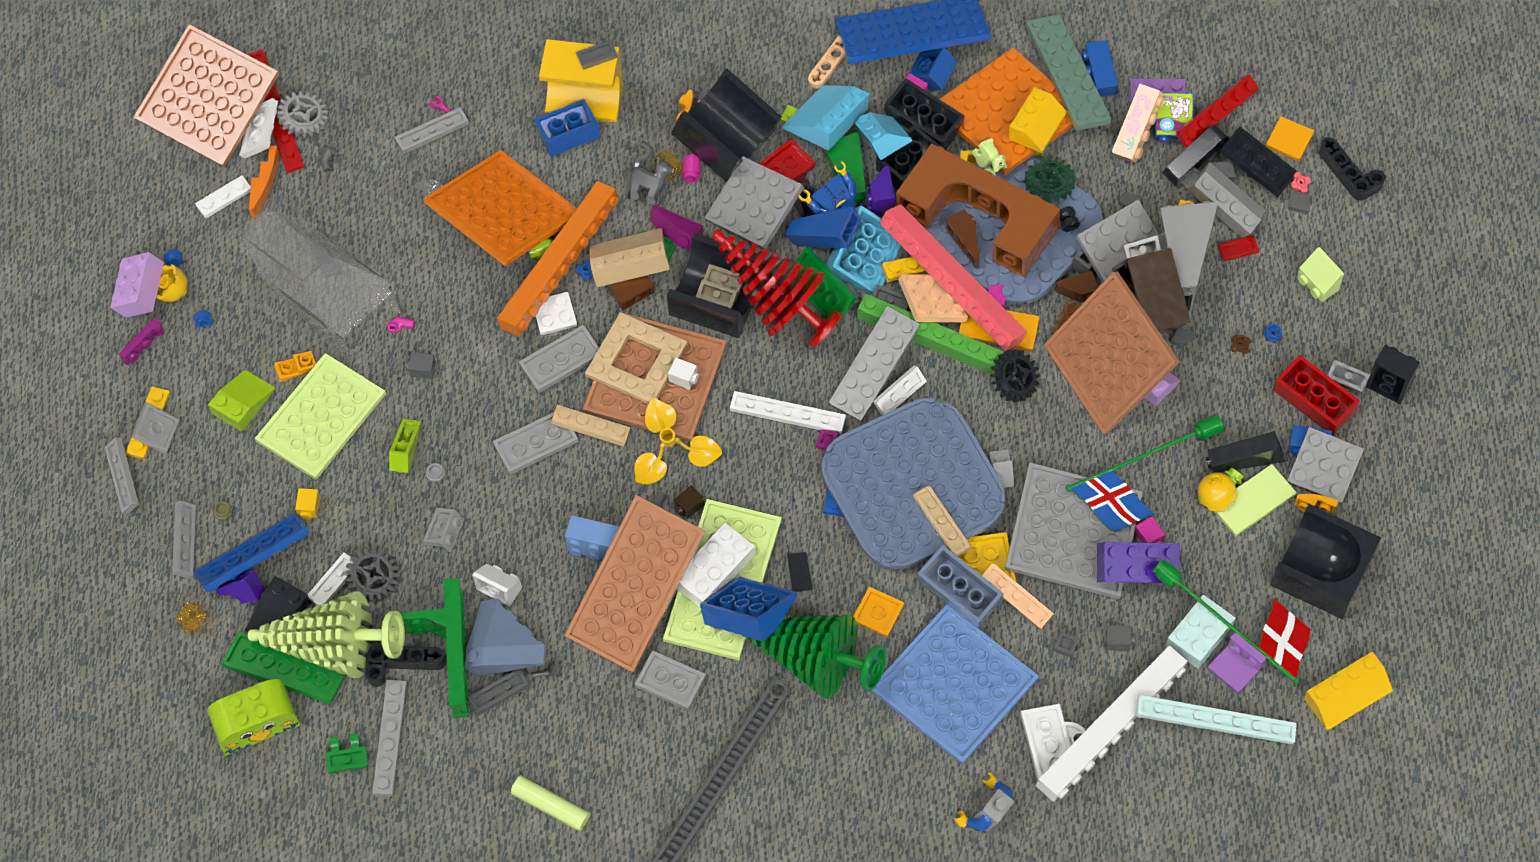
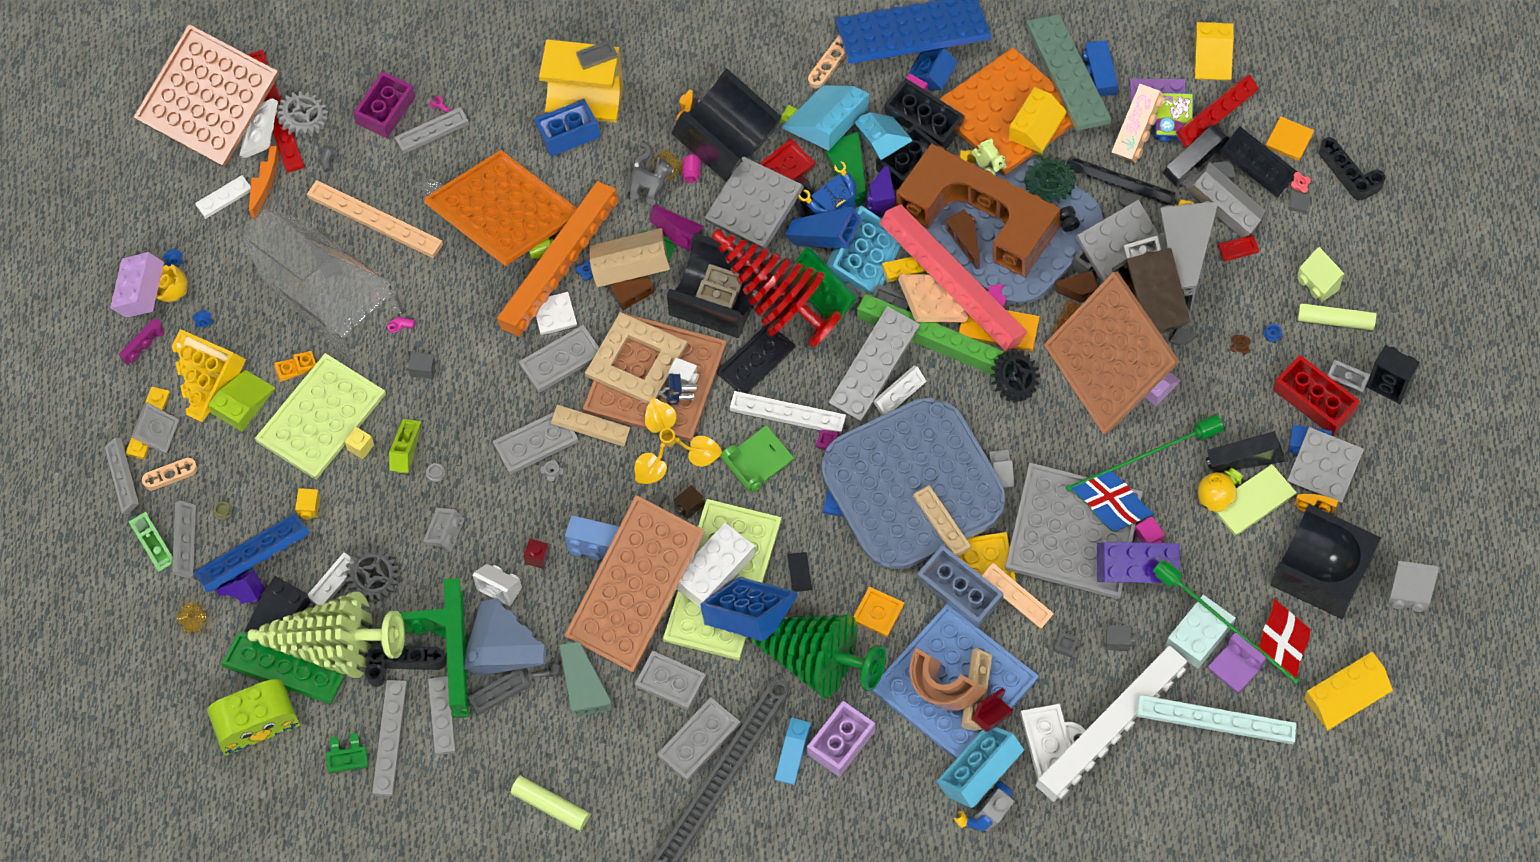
(151, 541): none -> bright green slope
(170, 467): none -> light nougat beam
(205, 371): none -> yellow slope
(359, 443): none -> light yellow brick
(375, 219): none -> light nougat plate
(384, 104): none -> magenta brick
(441, 716): none -> light grey plate
(536, 553): none -> dark red brick
(551, 465): none -> light grey plate
(582, 682): none -> sand green slope
(674, 390): none -> piece
(698, 739): none -> light grey plate
(755, 360): none -> black tile
(756, 460): none -> bright green door
(793, 751): none -> slope
(841, 739): none -> lavender brick
(926, 682): none -> nougat brick
(978, 673): none -> tan brick
(980, 766): none -> medium azure brick
(992, 711): none -> dark red panel
(1128, 183): none -> black plate
(1213, 51): none -> yellow slope
(1336, 317): none -> yellowish green brick
(1412, 586): none -> light grey slope

